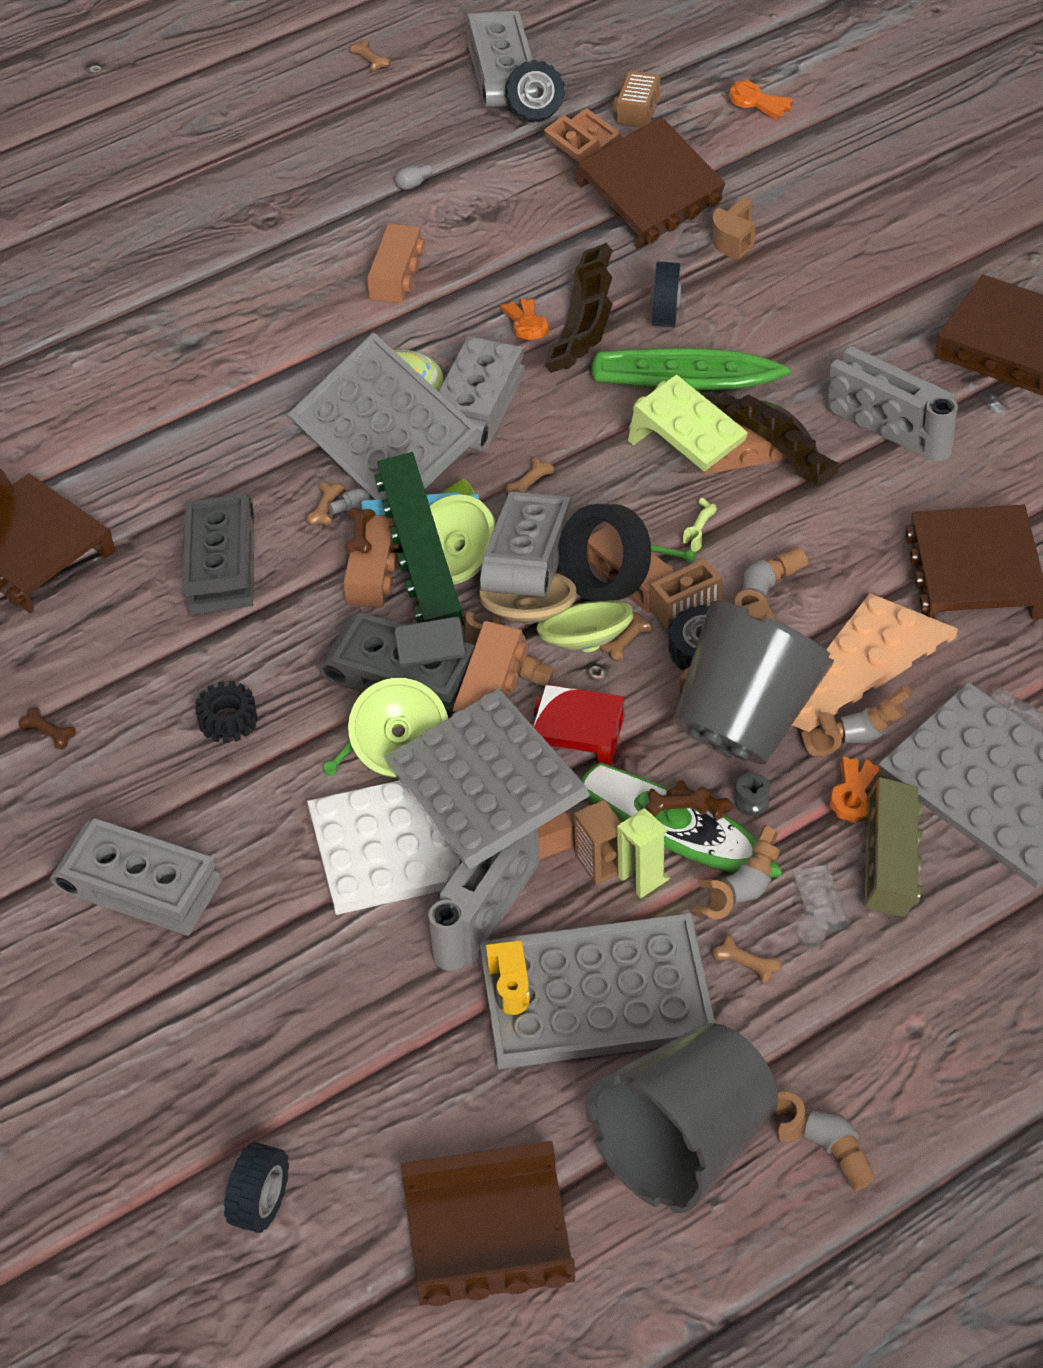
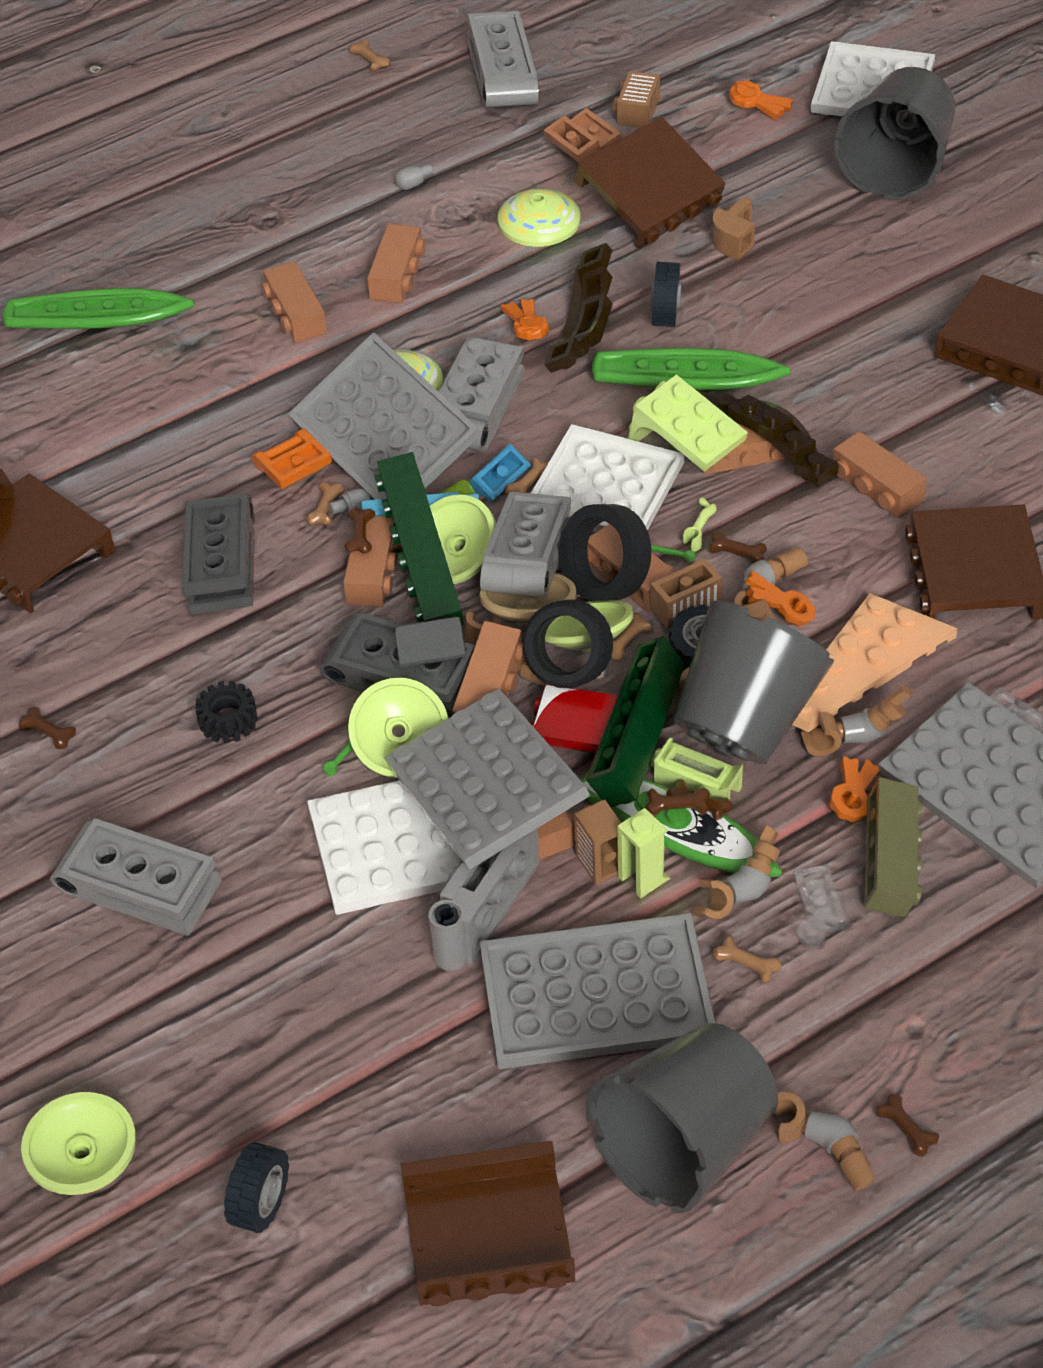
(74, 1127): none -> yellowish green dish
(93, 308): none -> bright green piece
(292, 459): none -> orange plate
(293, 302): none -> nougat brick
(498, 473): none -> dark azure slope
(513, 983): yellow leg -> none
(535, 650): none -> black tyre
(539, 217): none -> yellowish green dish
(546, 79): black wheel -> none
(610, 470): none -> white plate
(636, 722): none -> dark green brick
(696, 770): none -> yellowish green window
(721, 543): none -> reddish brown piece
(746, 800): dark grey wheel -> none
(791, 604): none -> orange piece
(855, 70): none -> white plate
(879, 474): none -> nougat brick
(893, 404): light grey hinge -> none
(897, 134): none -> dark grey cone
(920, 1139): none -> reddish brown piece

